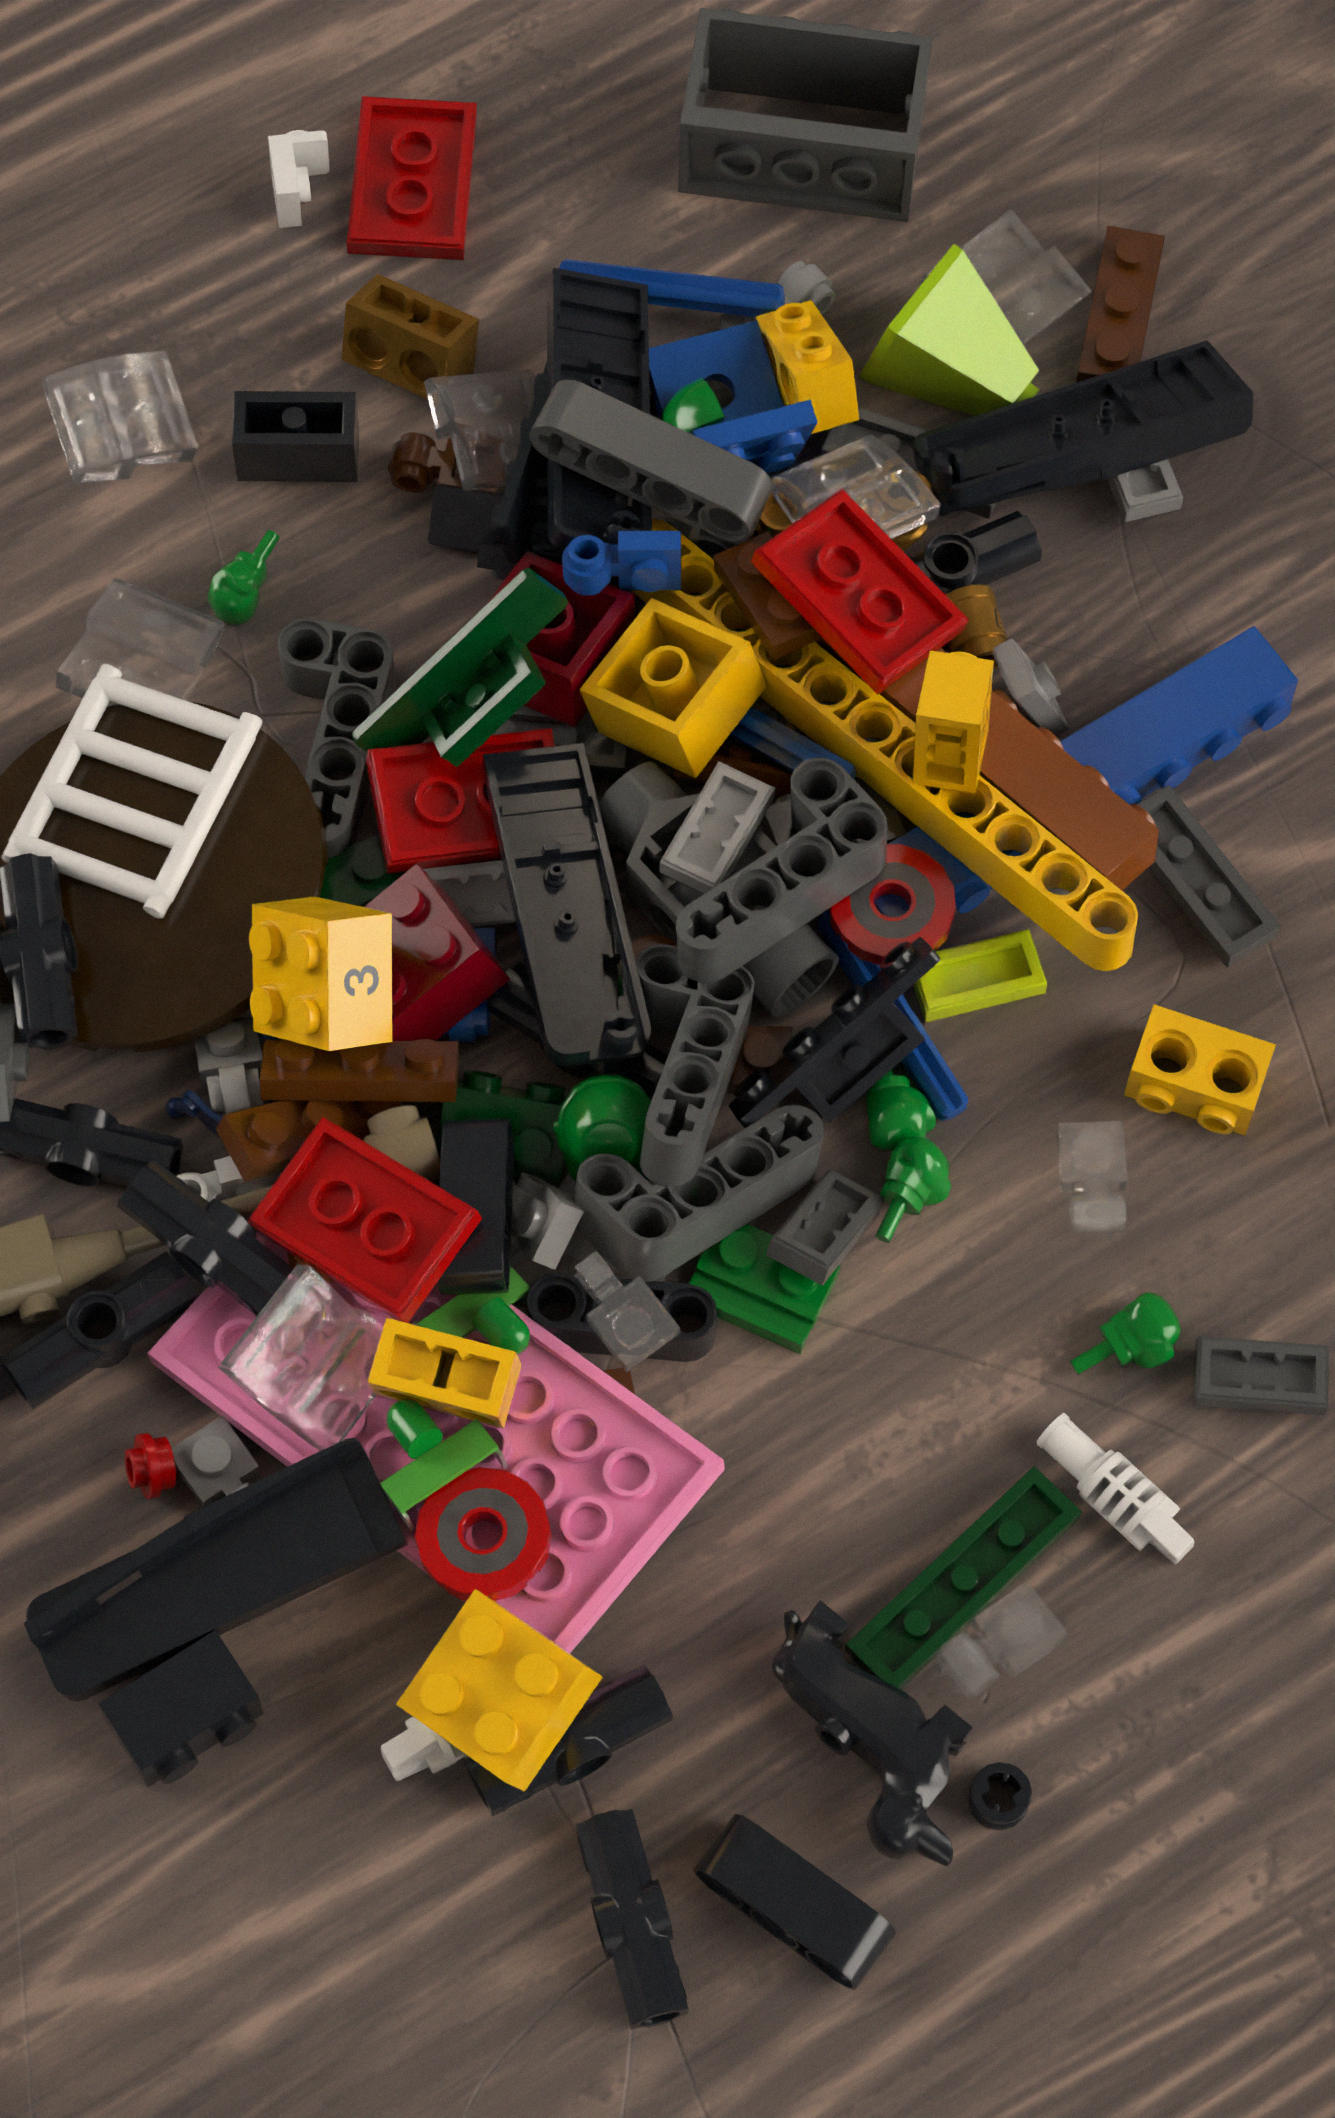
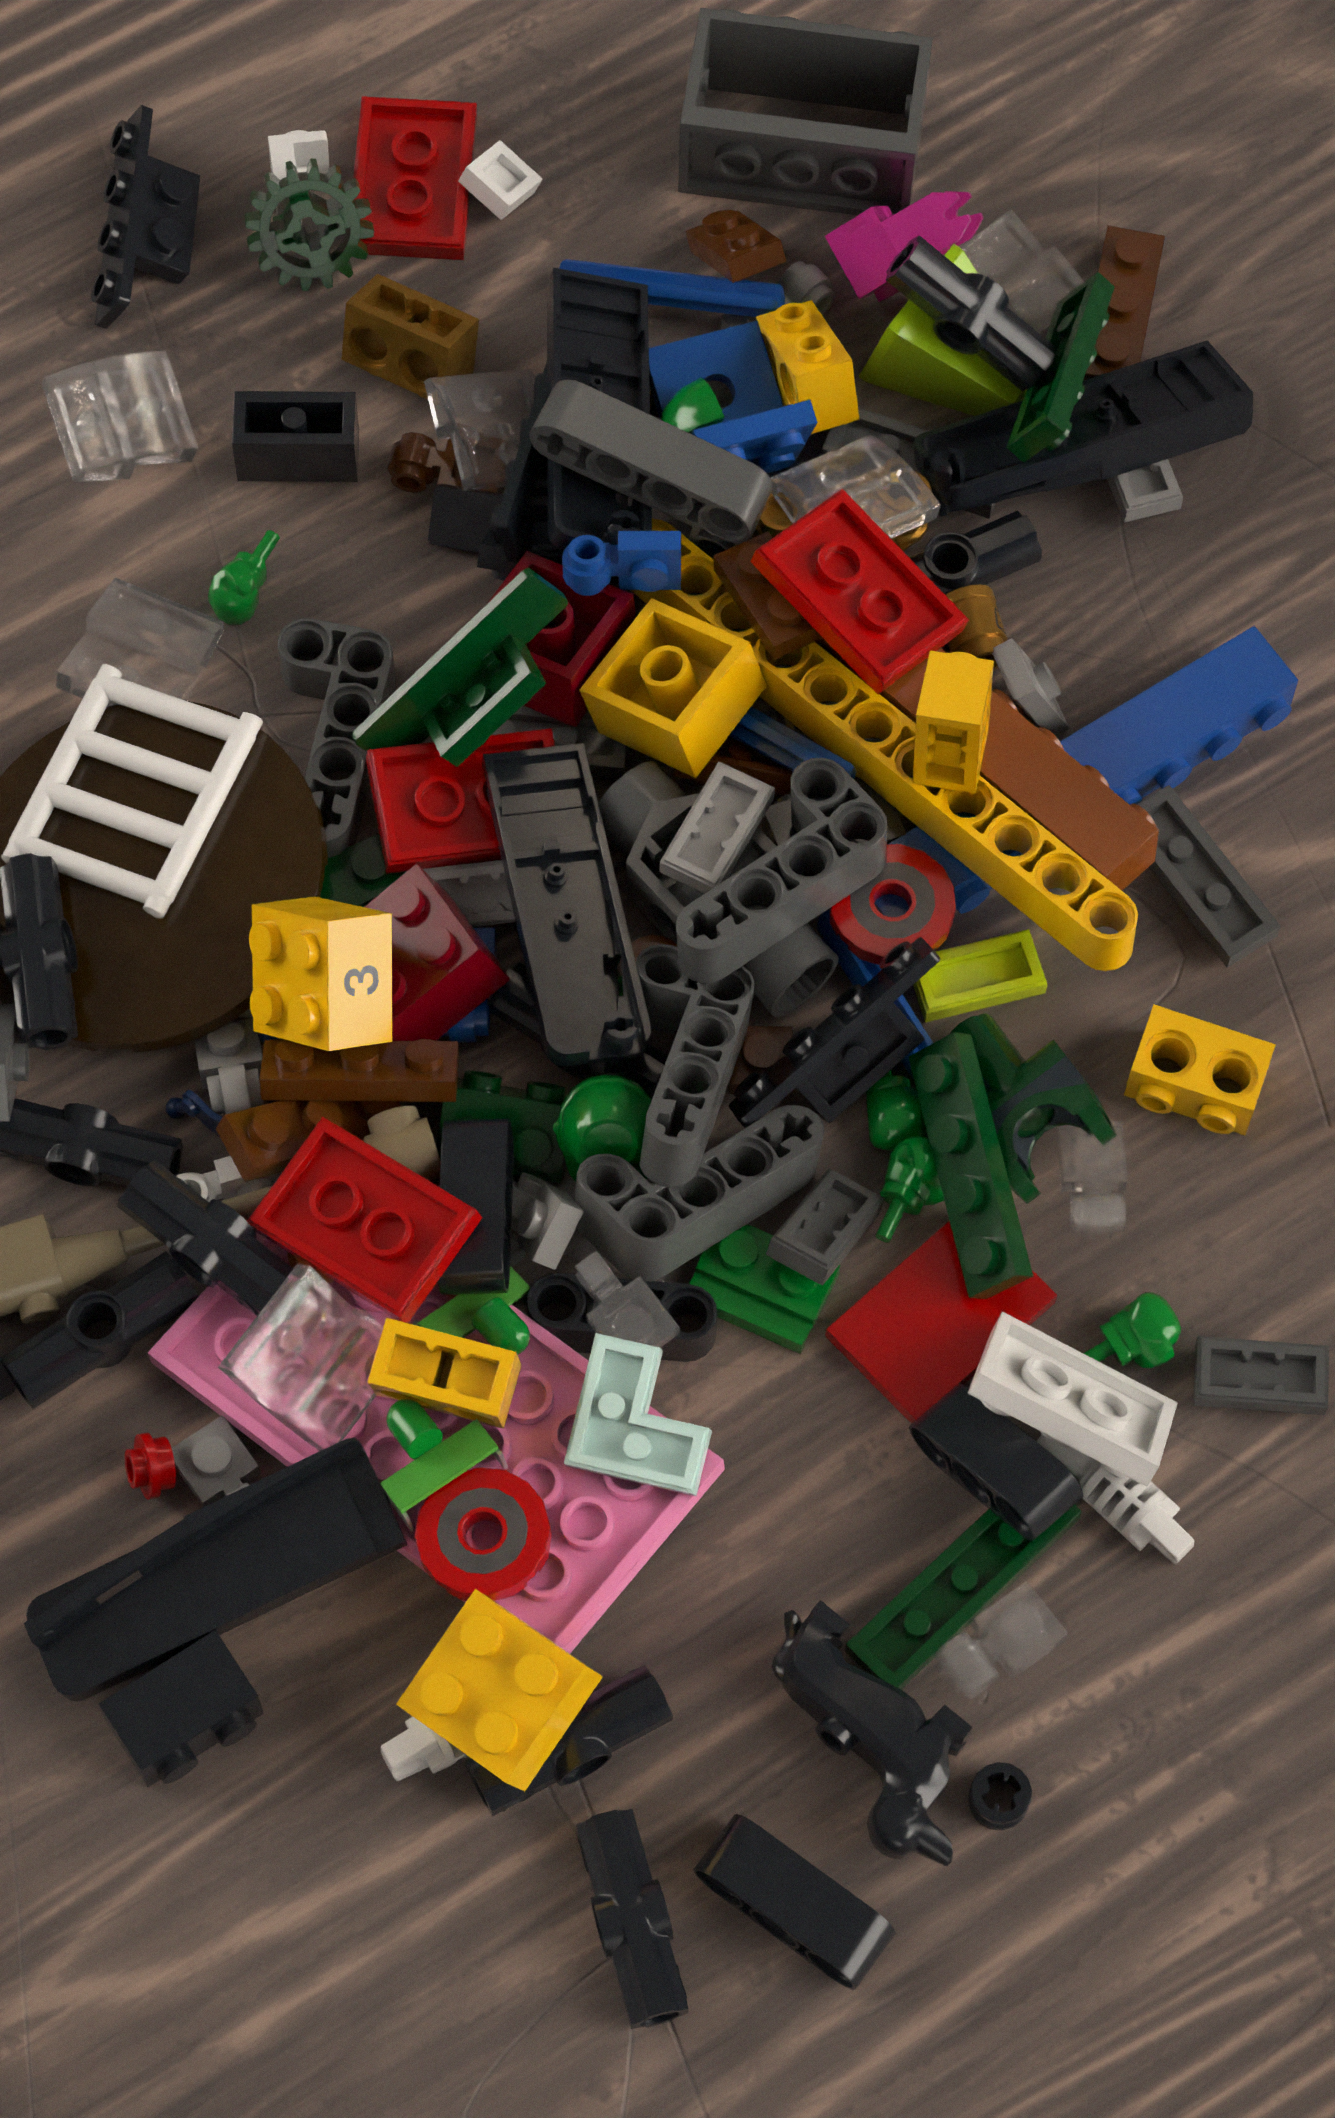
(147, 218): none -> black bracket
(329, 215): none -> dark green gear
(500, 180): none -> white plate
(618, 1435): none -> light aqua tile
(735, 245): none -> reddish brown plate
(876, 237): none -> dark pink piece
(922, 1331): none -> red tile
(970, 313): none -> black piece
(970, 1166): none -> dark green plate
(996, 1462): none -> black beam
(1031, 1098): none -> dark green connector
(1050, 401): none -> dark green plate
(1073, 1399): none -> white plate

